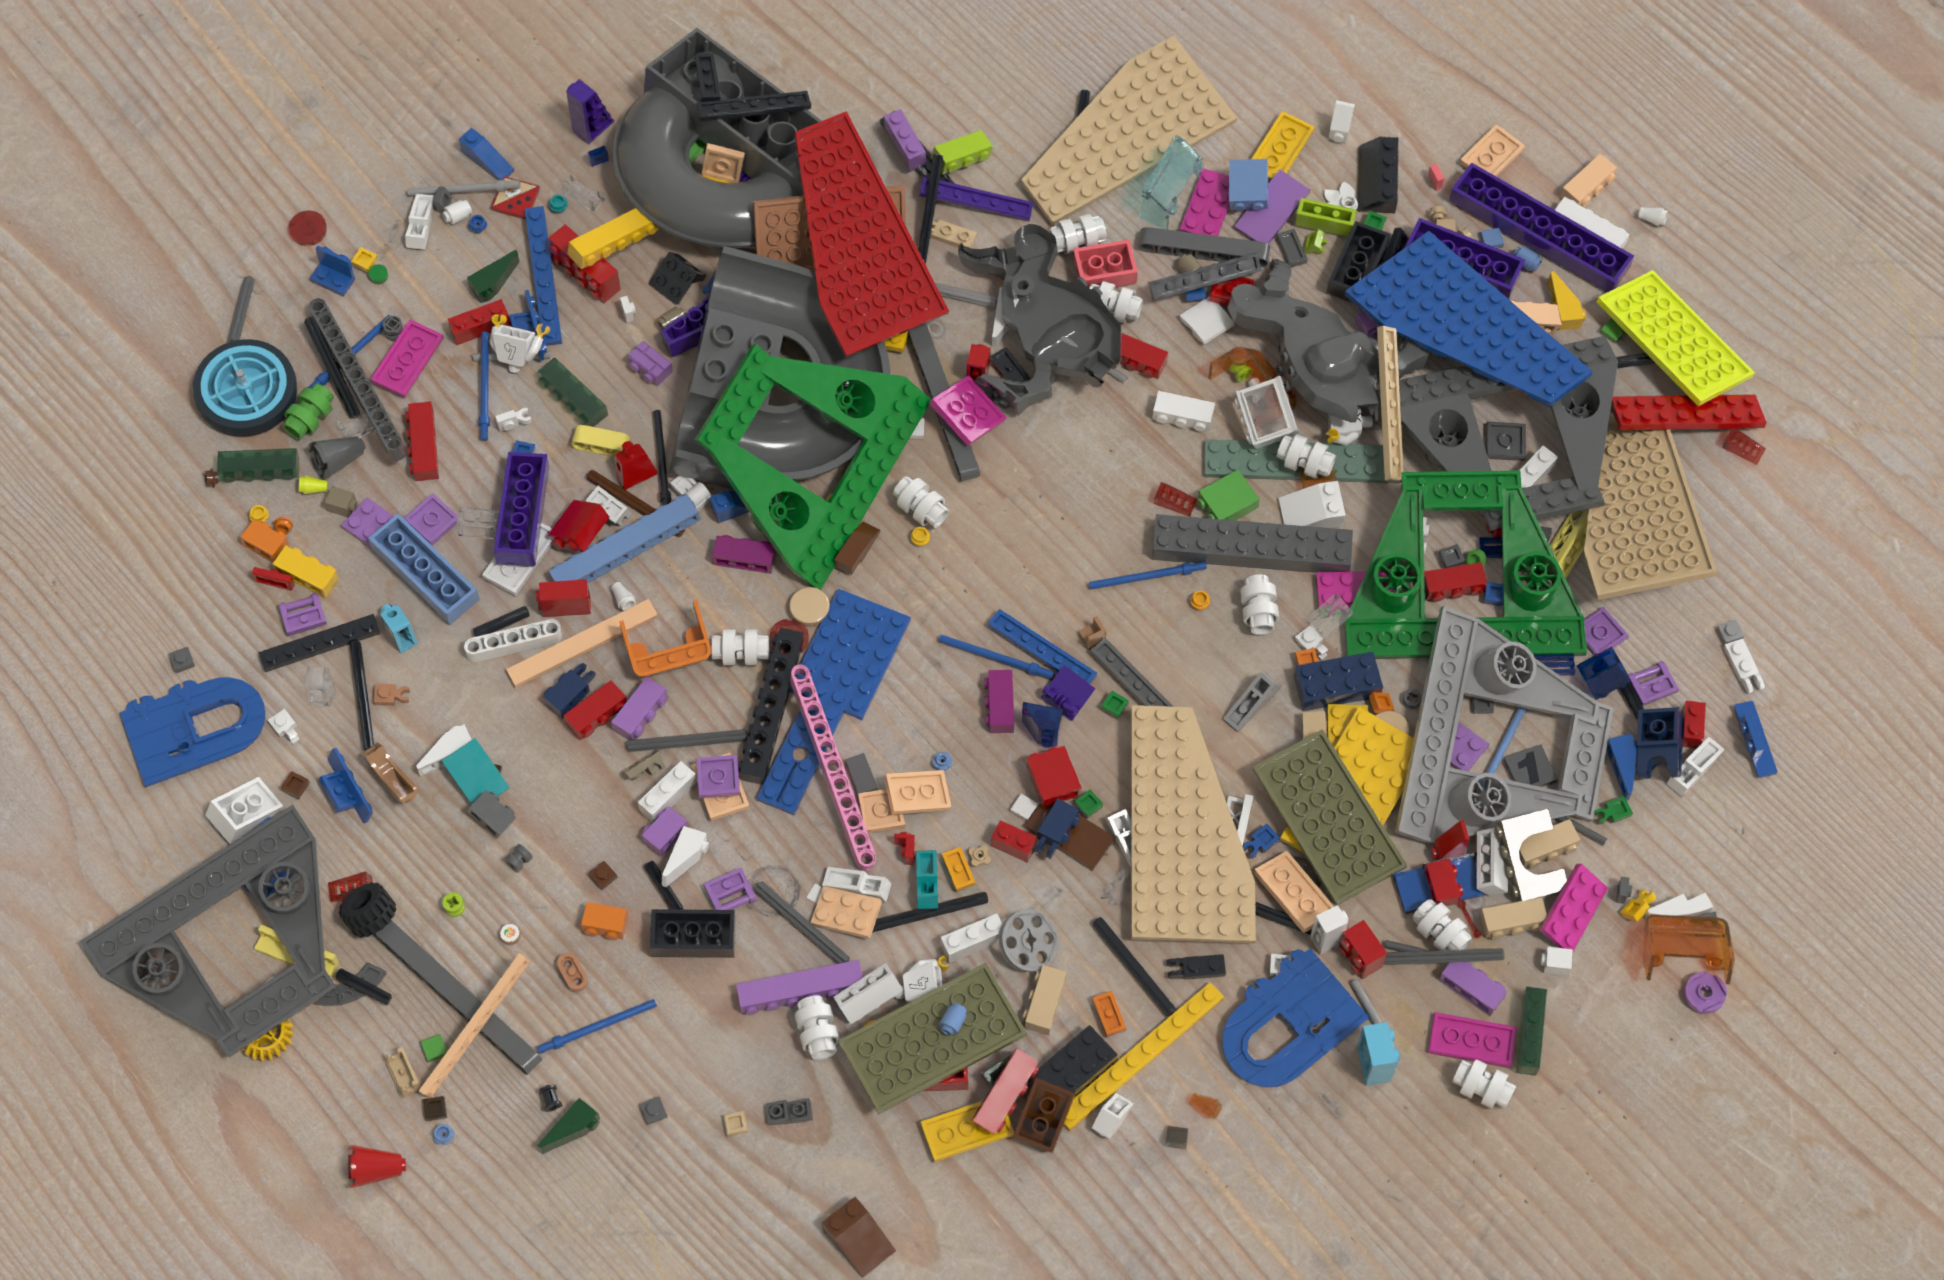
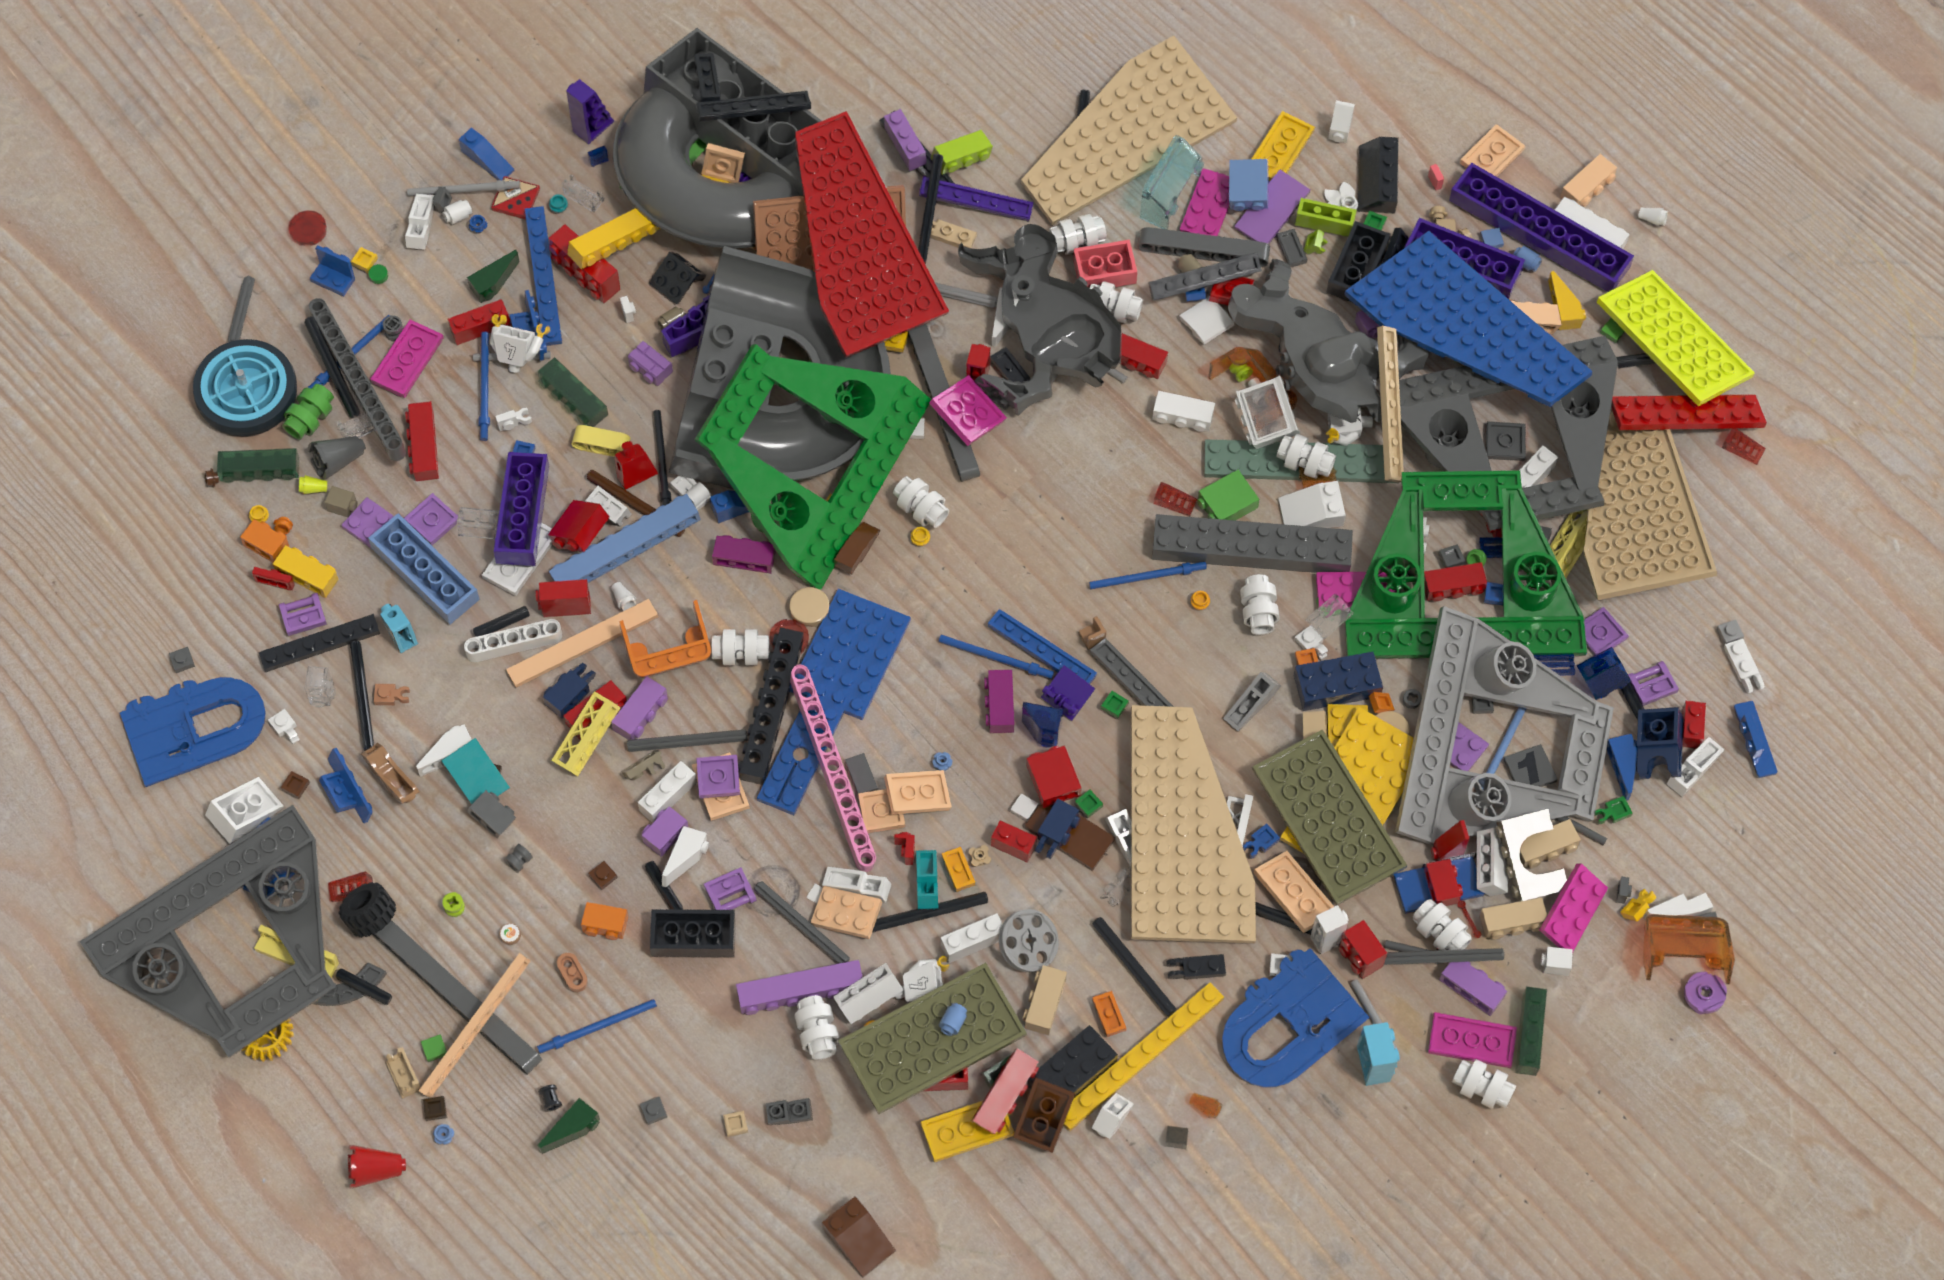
(592, 735): none -> light yellow fence

